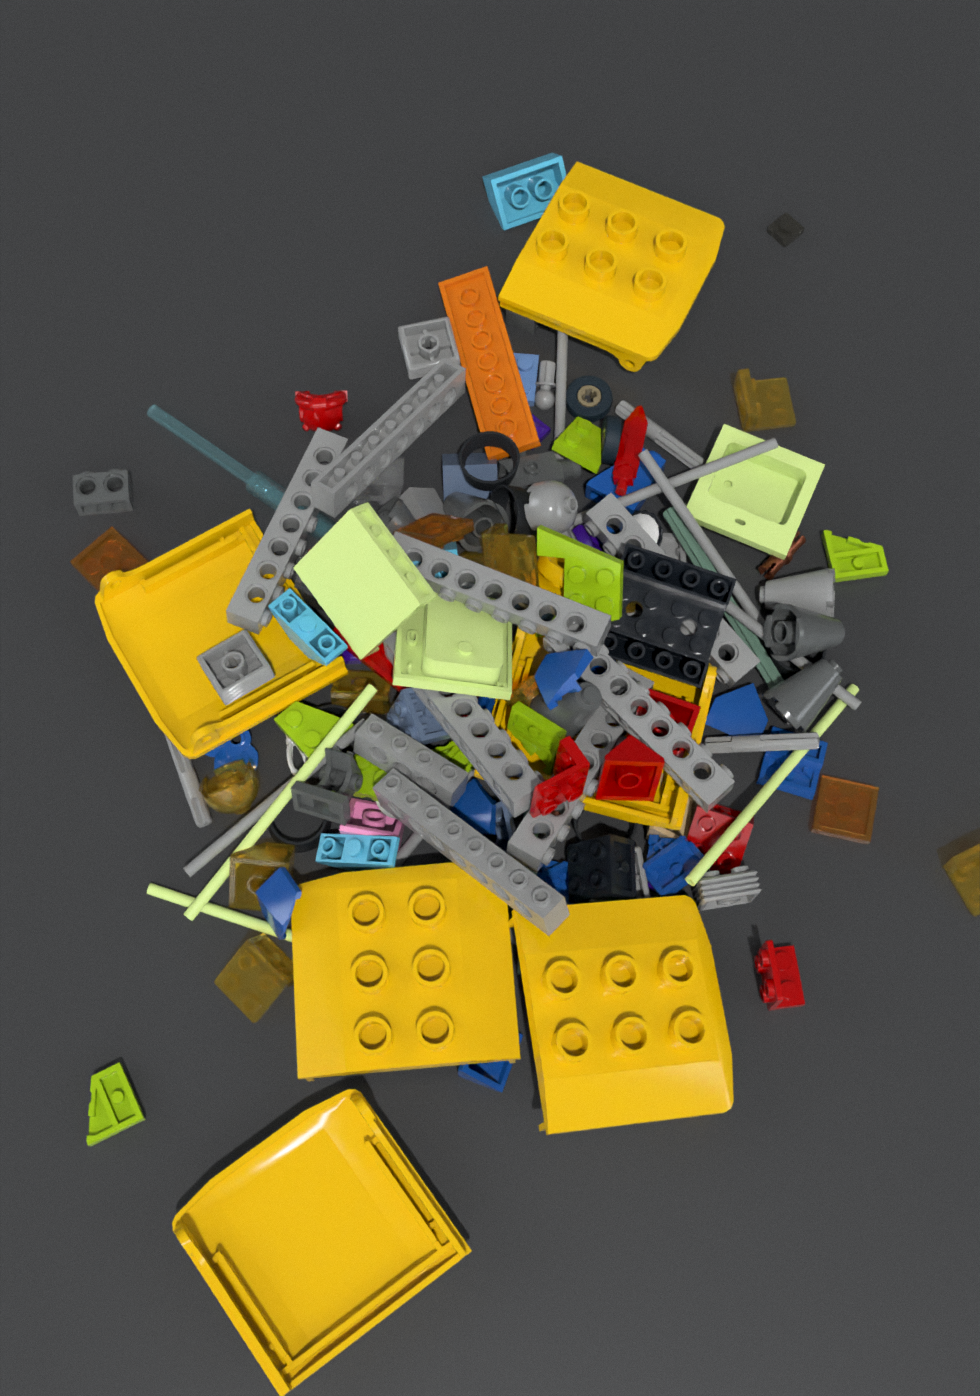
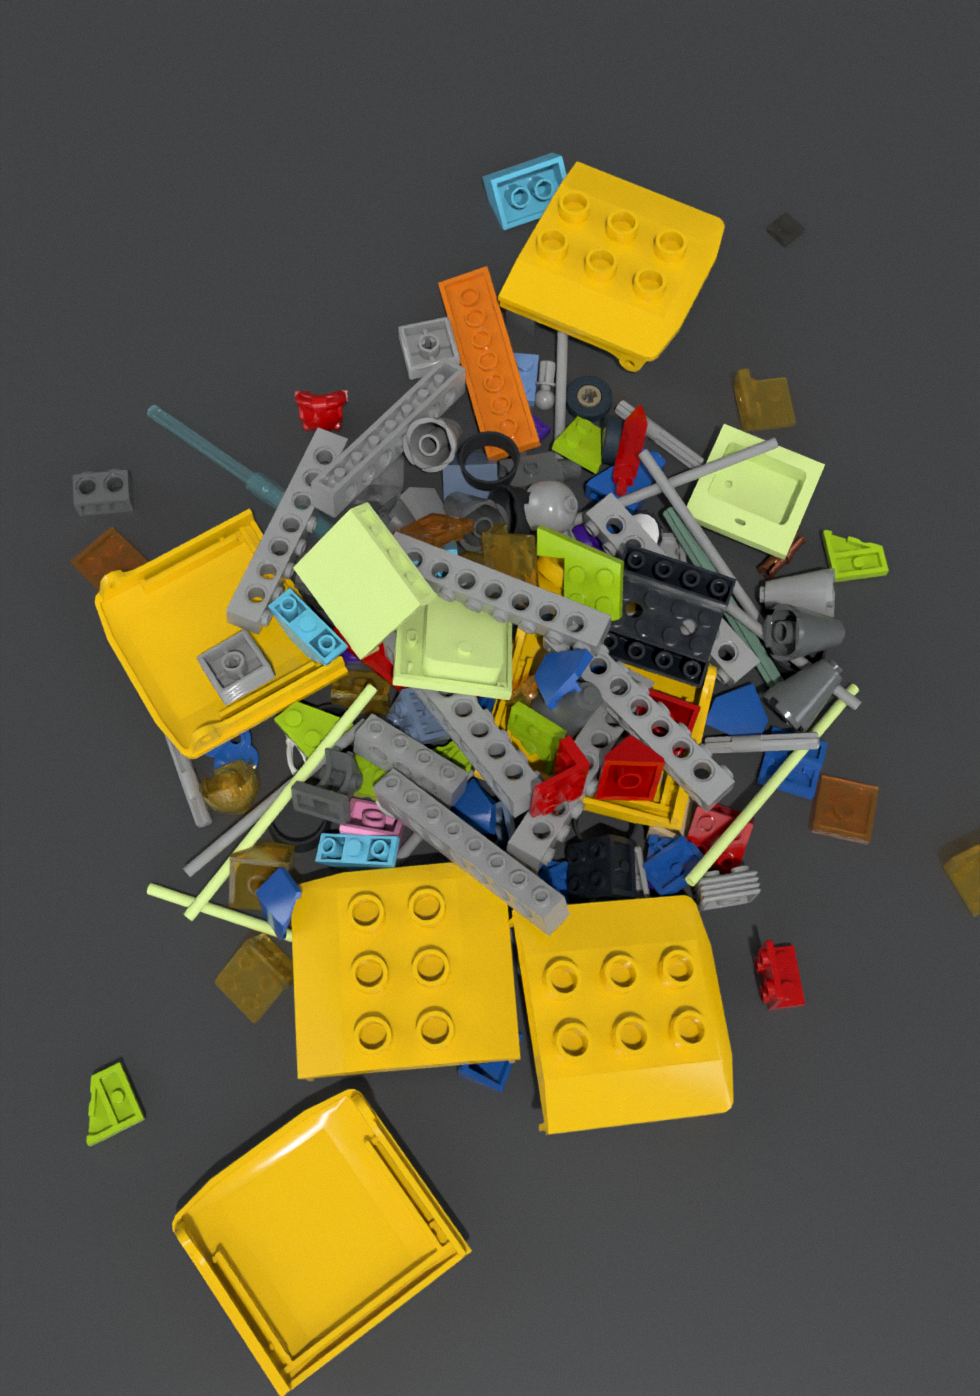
(432, 442): none -> light grey cone

